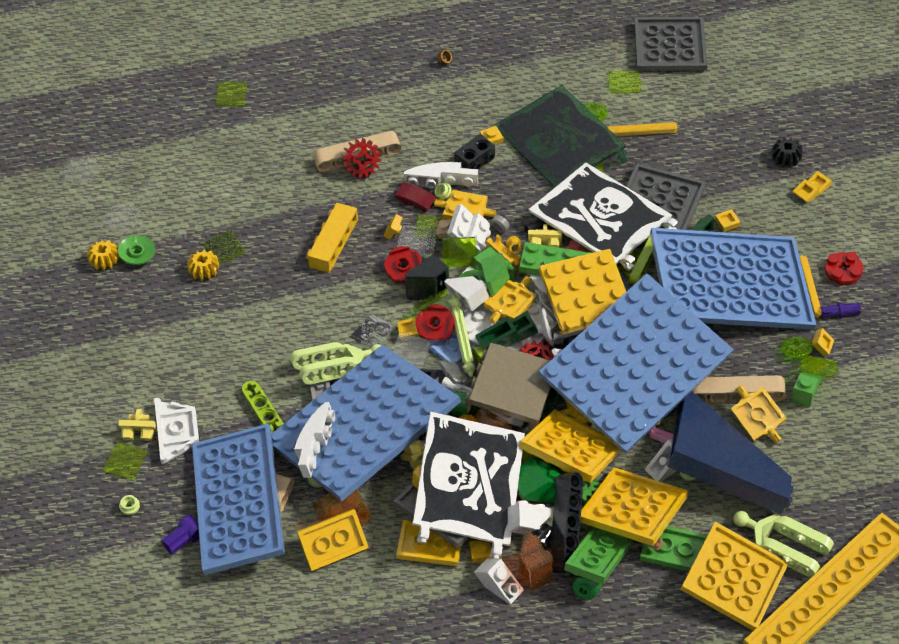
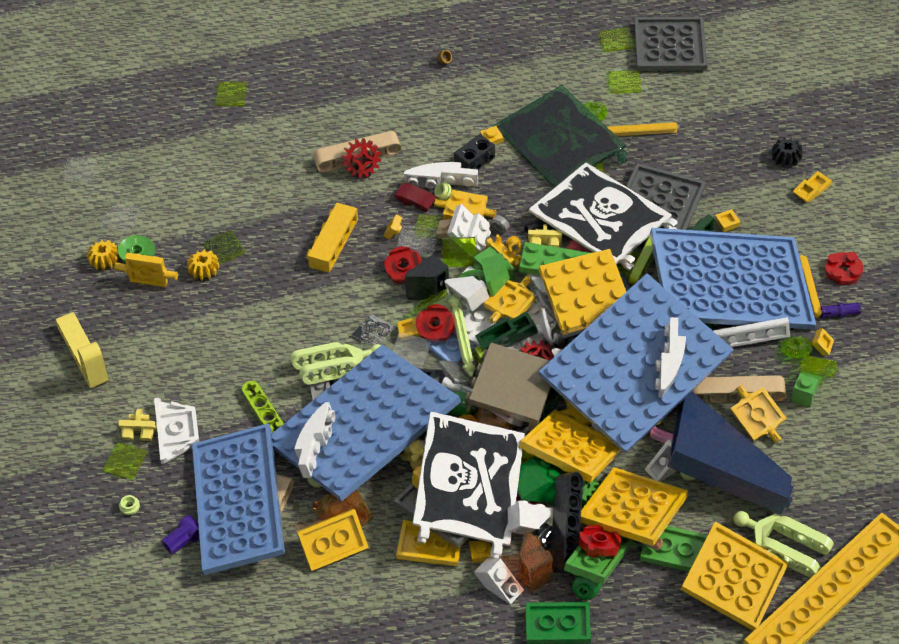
(86, 354): none -> light yellow beam
(146, 270): none -> yellow plate
(558, 623): none -> green plate
(599, 542): none -> red plate
(616, 39): none -> clear neon green piece
(671, 358): none -> white slope
(755, 332): none -> white tile

